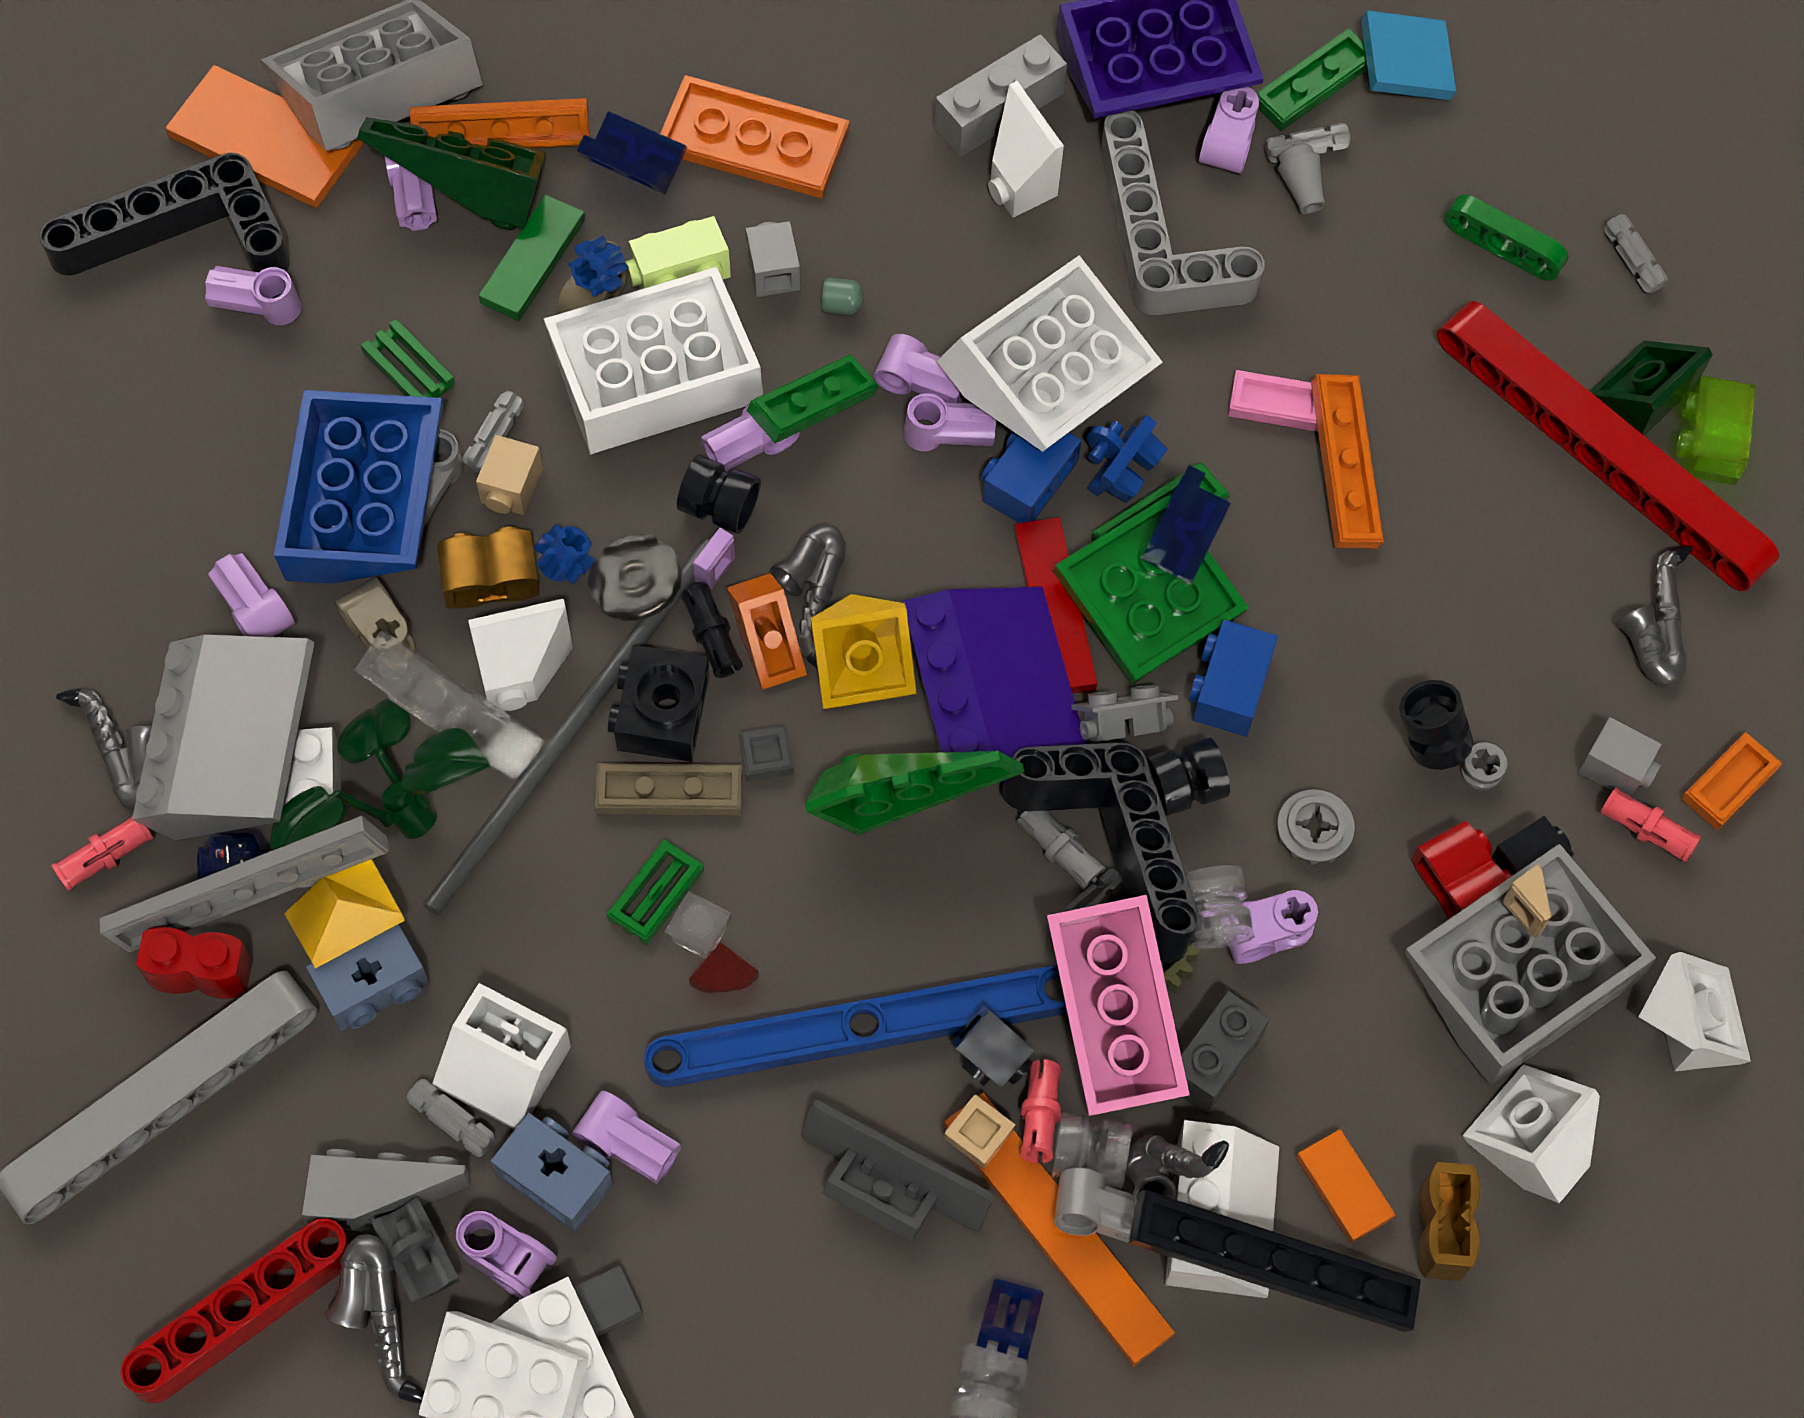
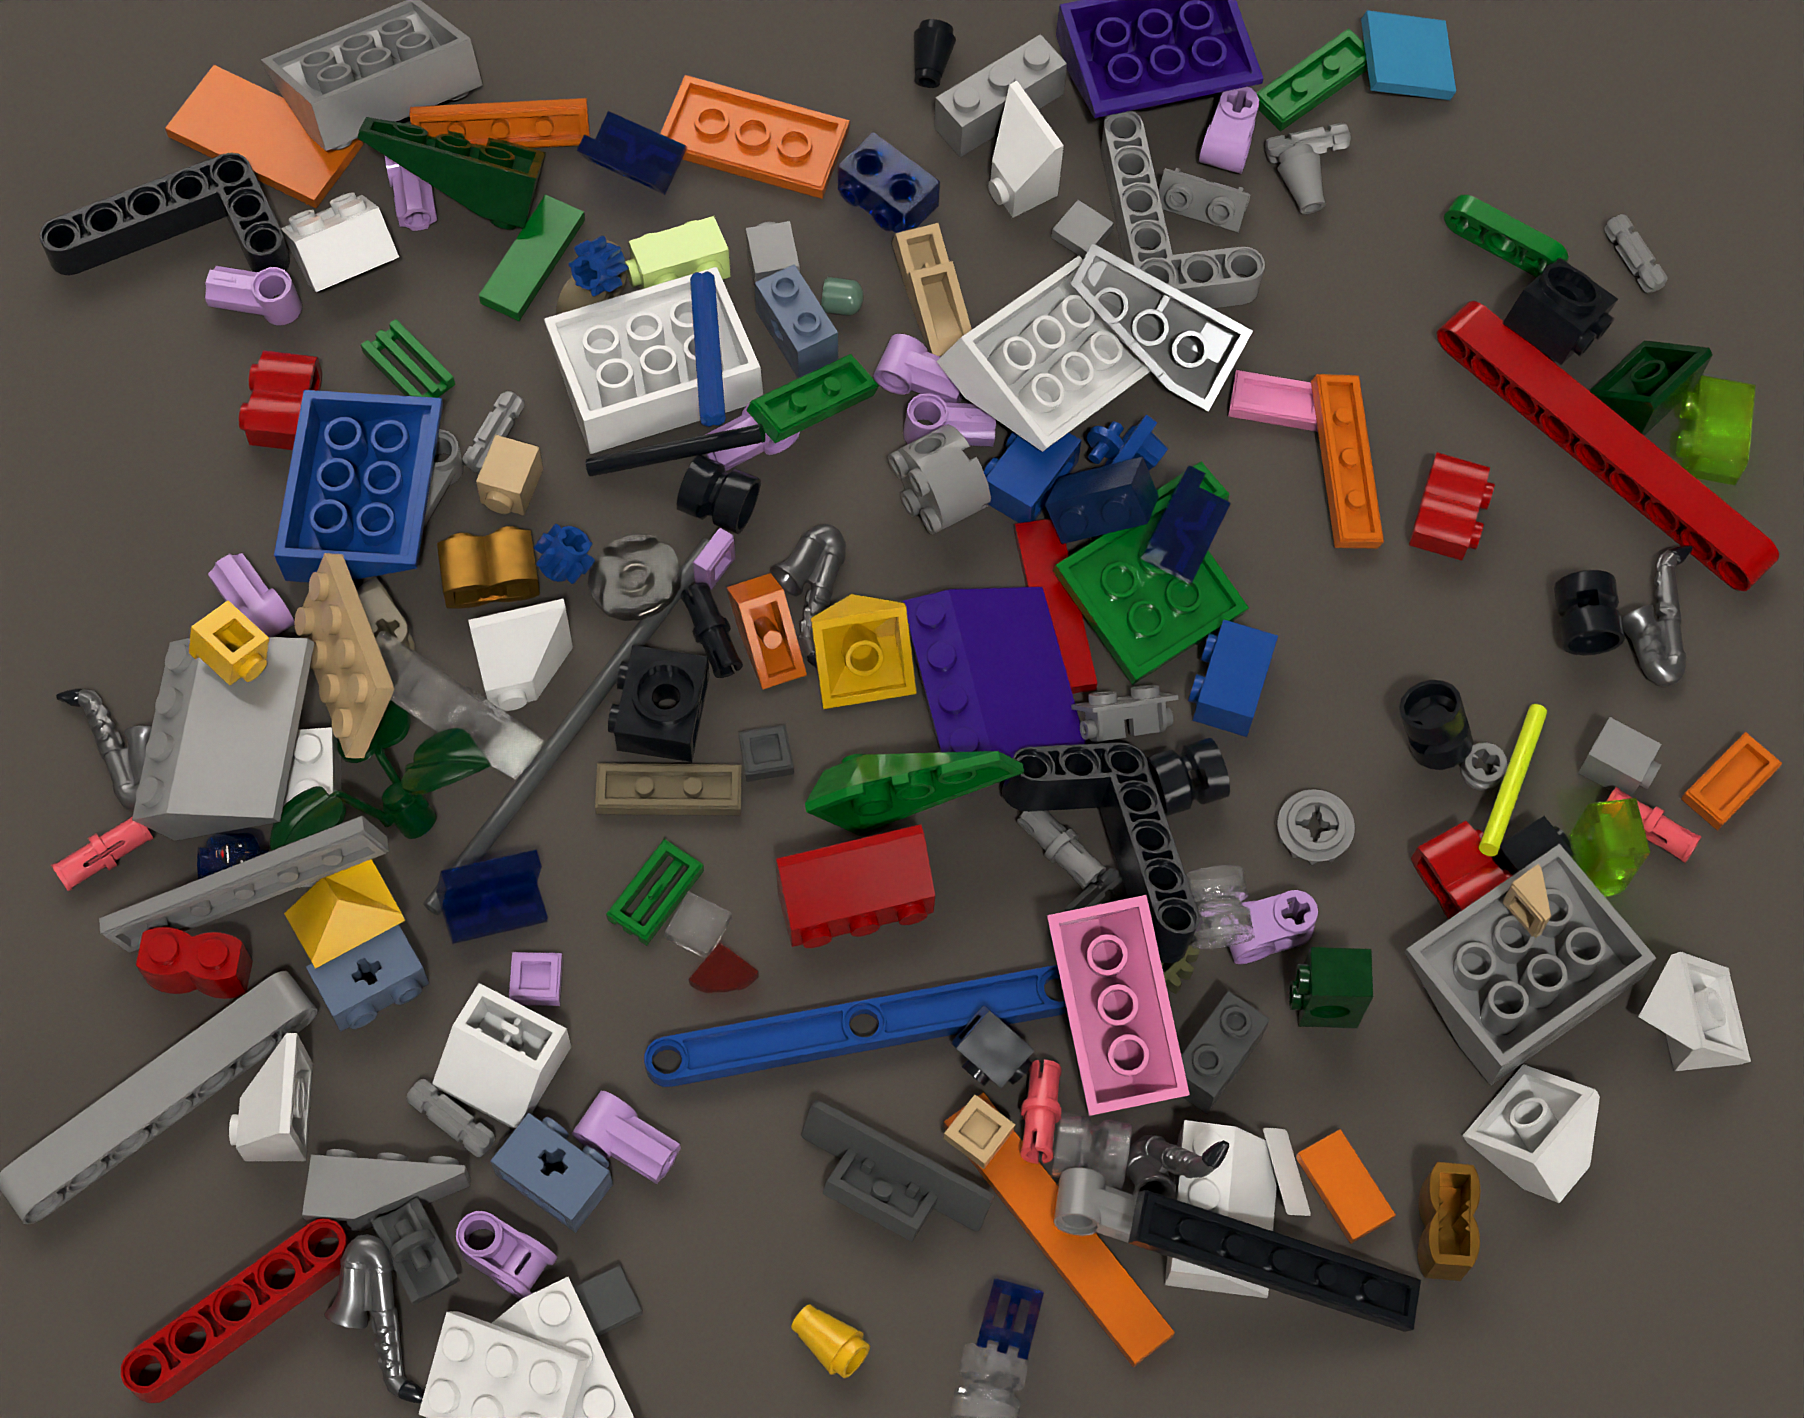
(229, 644): none -> yellow brick
(276, 397): none -> red brick
(276, 1107): none -> white slope
(339, 241): none -> white slope
(344, 656): none -> tan plate
(491, 896): none -> clear blue panel
(536, 978): none -> lavender tile
(675, 450): none -> black bar
(707, 349): none -> blue axle
(796, 321): none -> sand blue brick
(832, 1342): none -> yellow cone
(855, 887): none -> red slope
(893, 180): none -> clear blue brick
(931, 287): none -> tan slope
(932, 51): none -> black cone
(940, 479): none -> light grey brick
(1081, 228): none -> light grey tile
(1102, 500): none -> dark blue brick
(1168, 330): none -> light grey wedge
(1203, 199): none -> light grey hinge
(1286, 1171): none -> white sticker
(1332, 987): none -> dark green brick
(1451, 506): none -> red brick
(1513, 780): none -> neon yellow bar
(1562, 312): none -> black brick
(1589, 612): none -> black wheel
(1610, 844): none -> clear neon green brick

